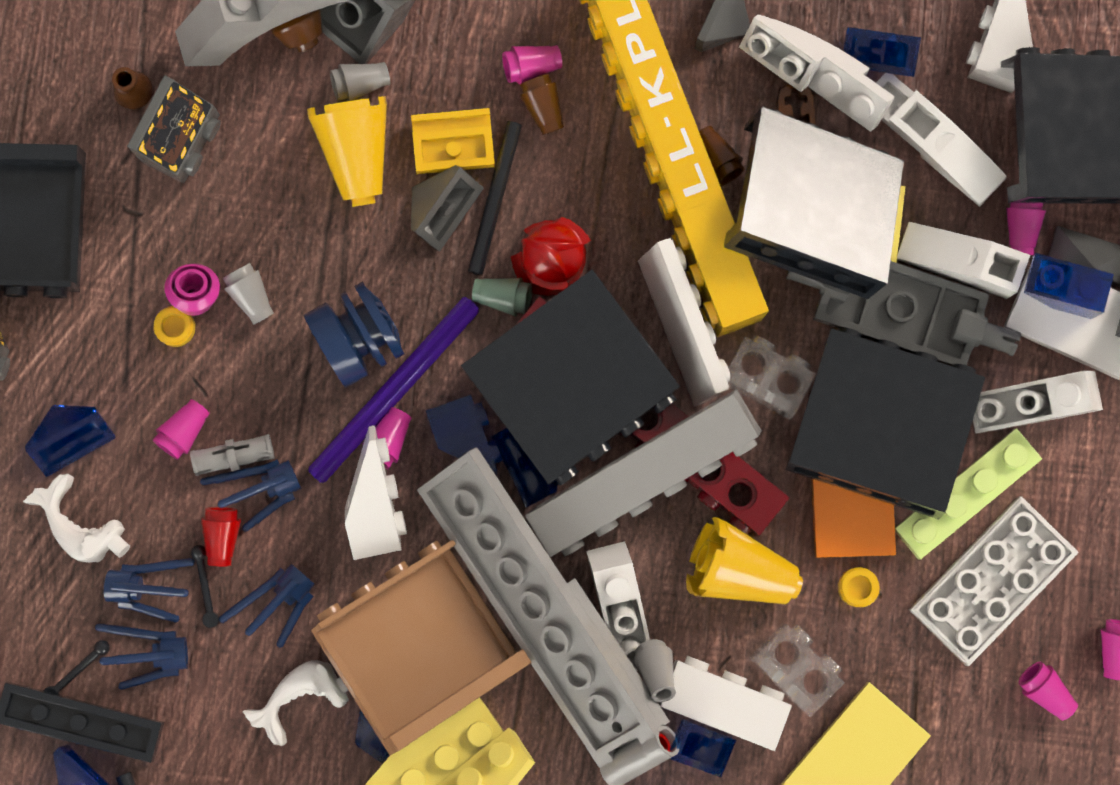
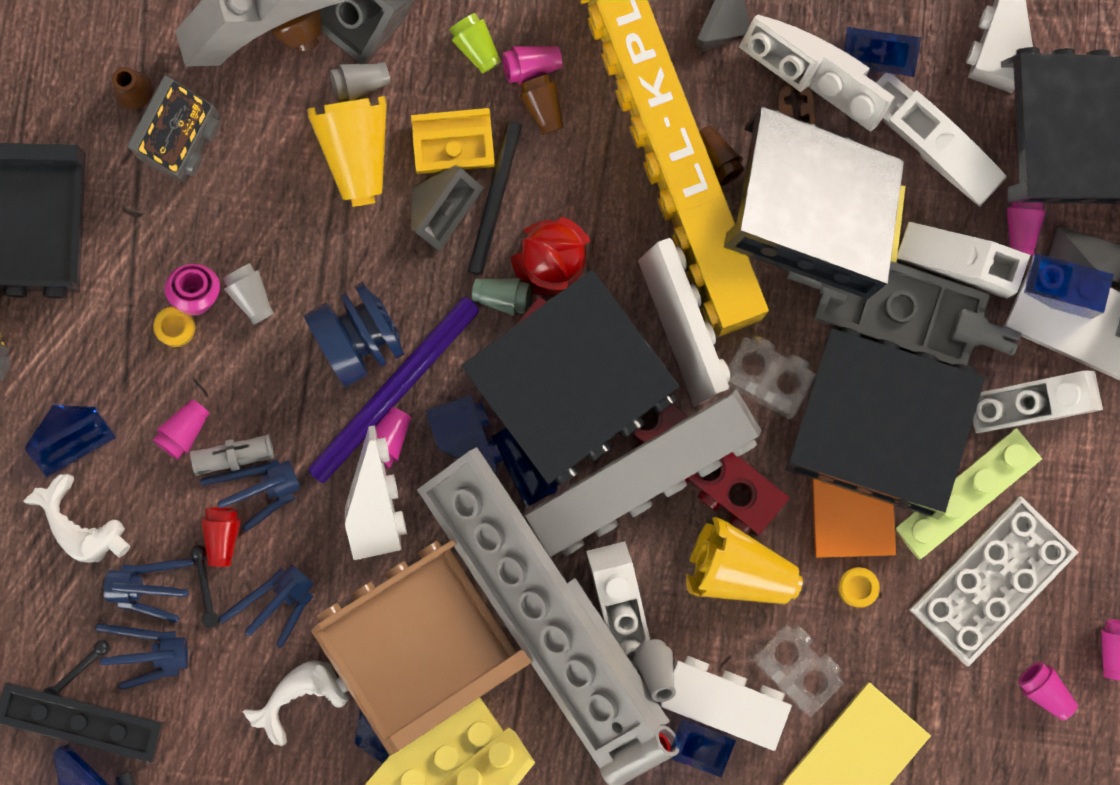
(475, 42): none -> lime cone

